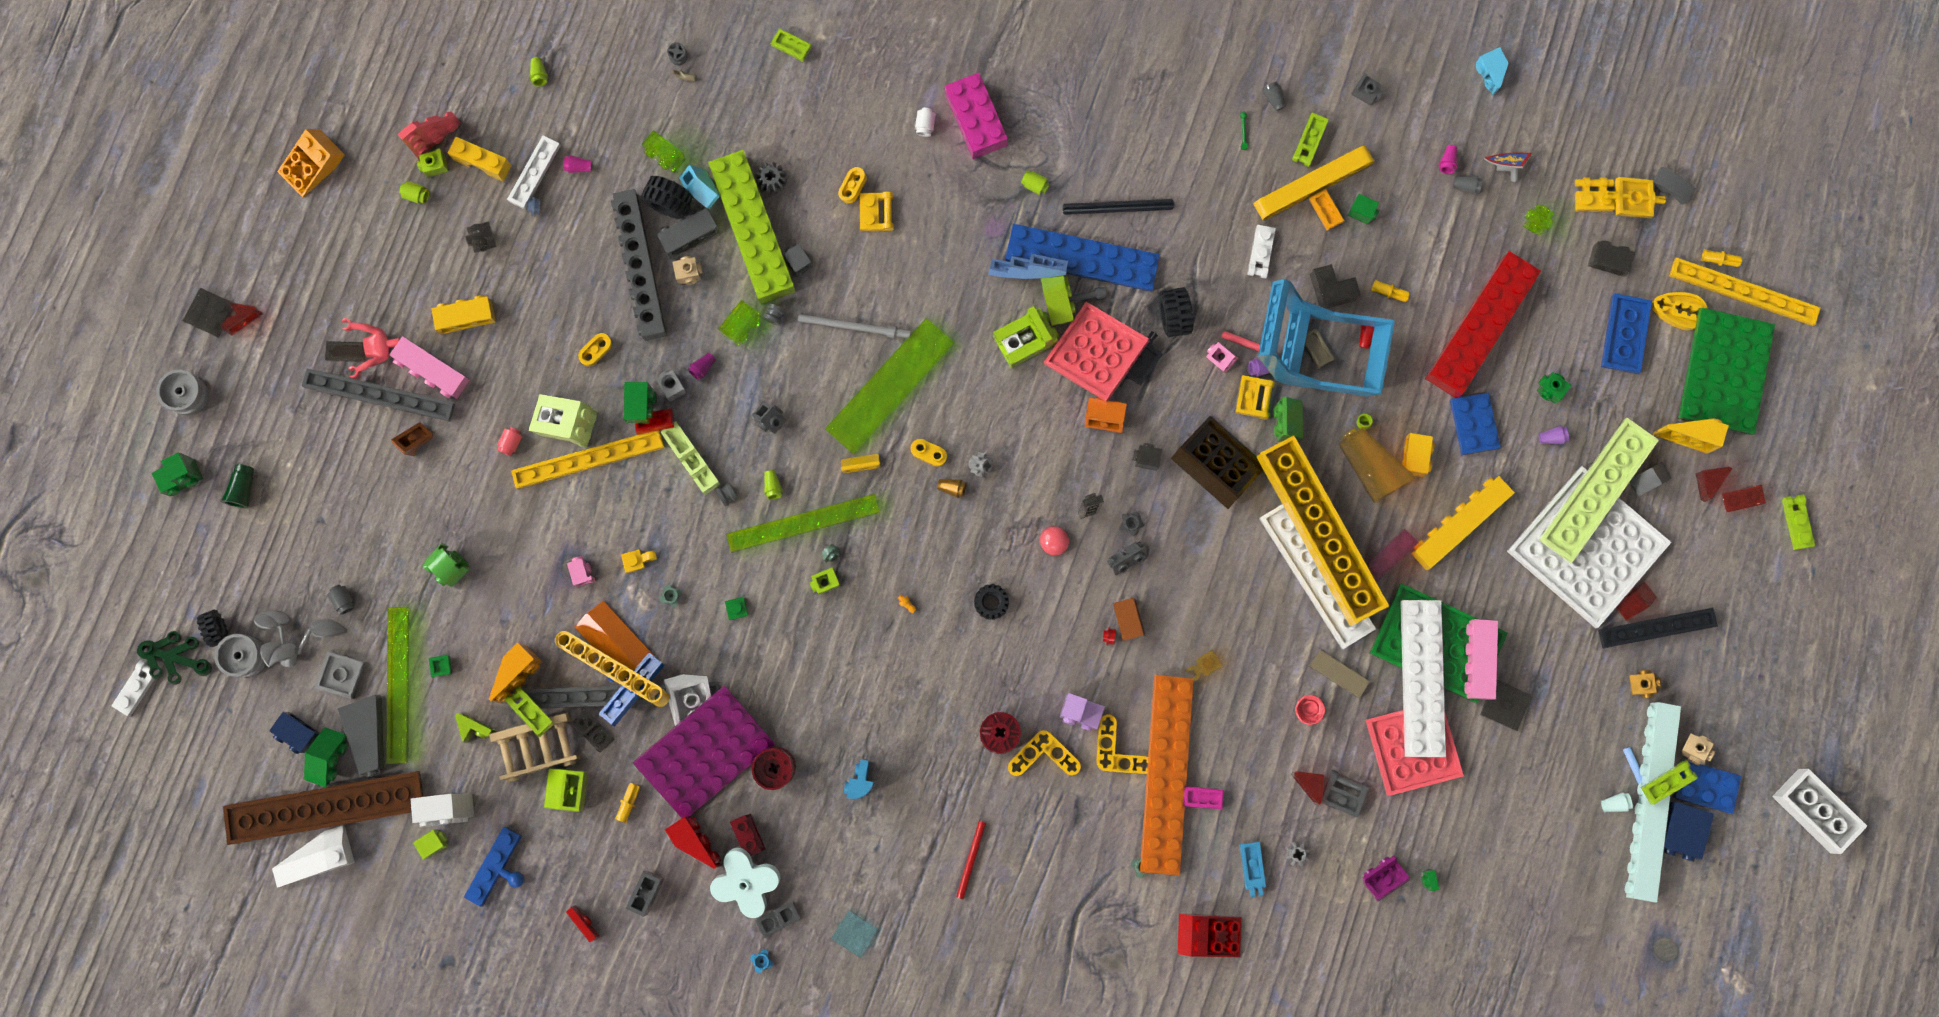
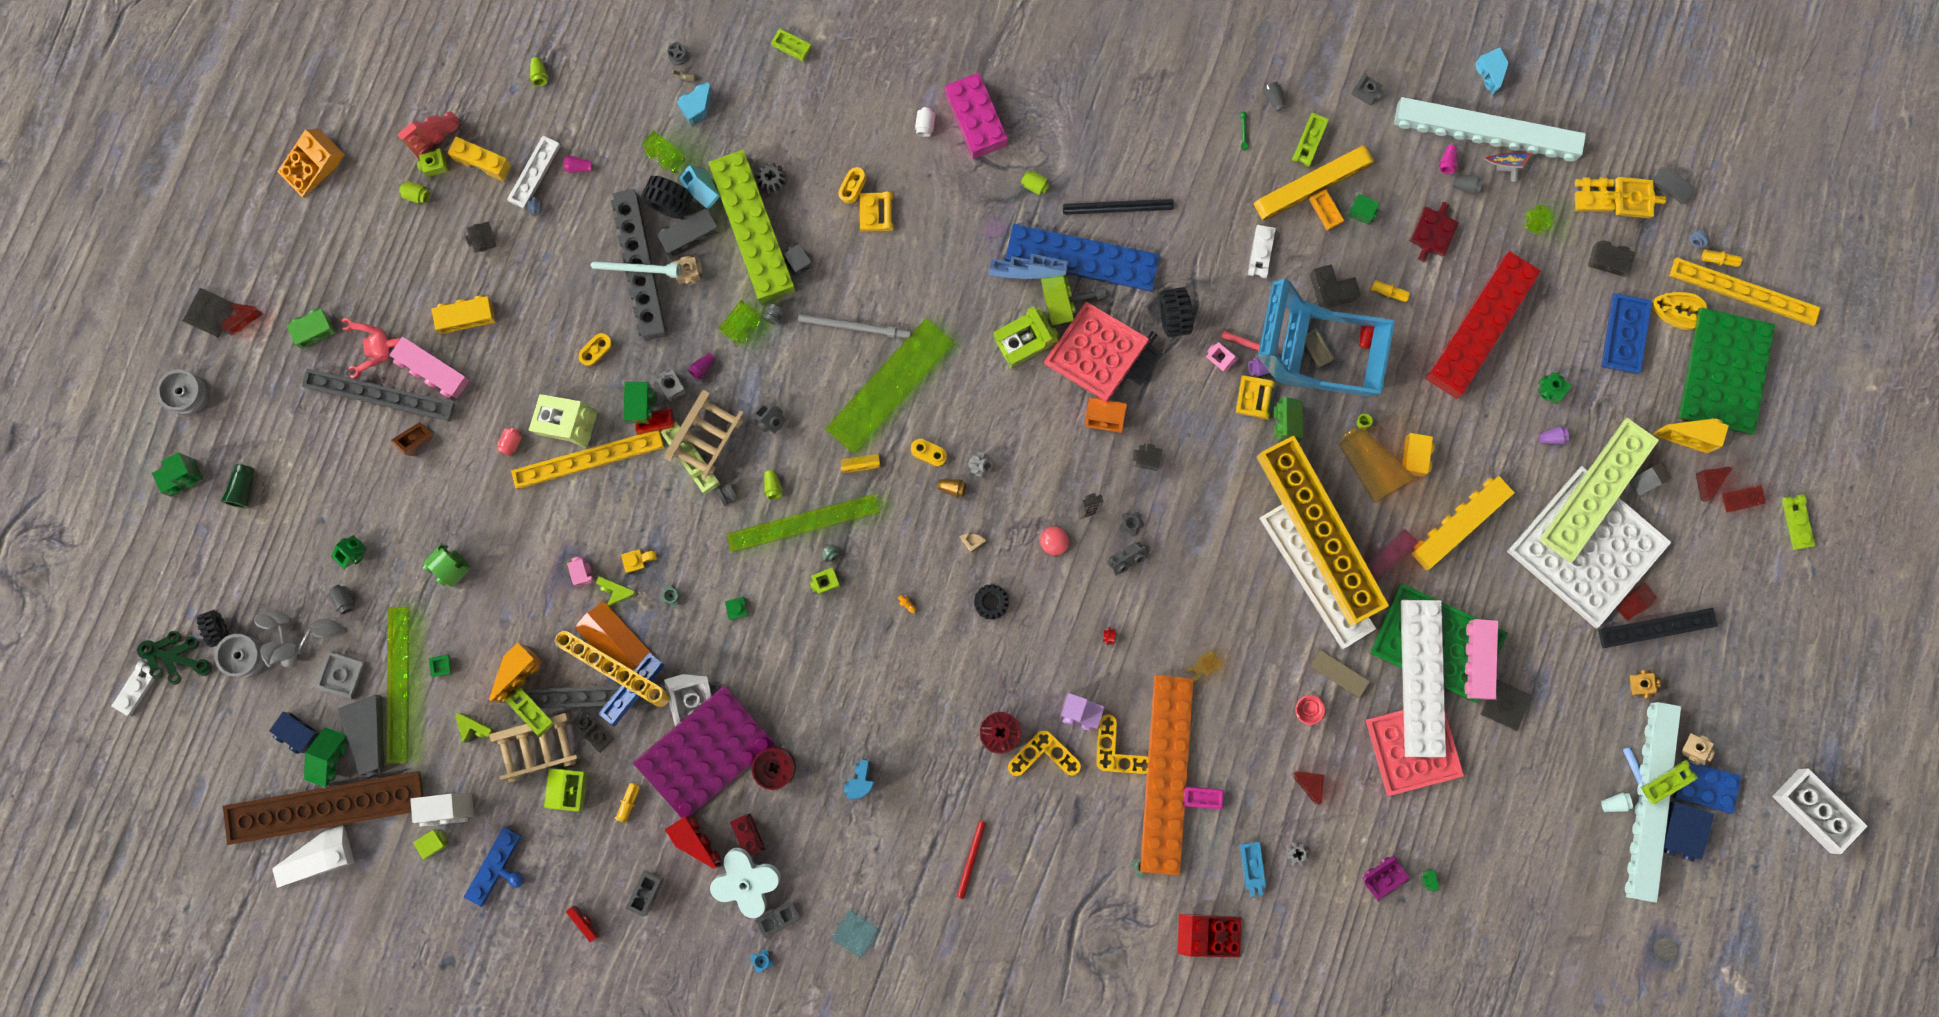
(310, 328): none -> bright green brick
(345, 351): clear smoke tile -> none
(348, 552): none -> green brick
(620, 593): none -> lime slope
(672, 269): none -> light aqua piece
(685, 435): none -> tan fence
(696, 104): none -> medium azure slope
(972, 541): none -> tan tile
(1129, 619): dark orange hinge -> none
(1218, 462): dark brown slope -> none
(1341, 799): dark grey plate -> none
(1434, 231): none -> dark red plate
(1475, 424): blue plate -> none
(1489, 129): none -> light aqua brick
(1699, 238): none -> sand blue plate

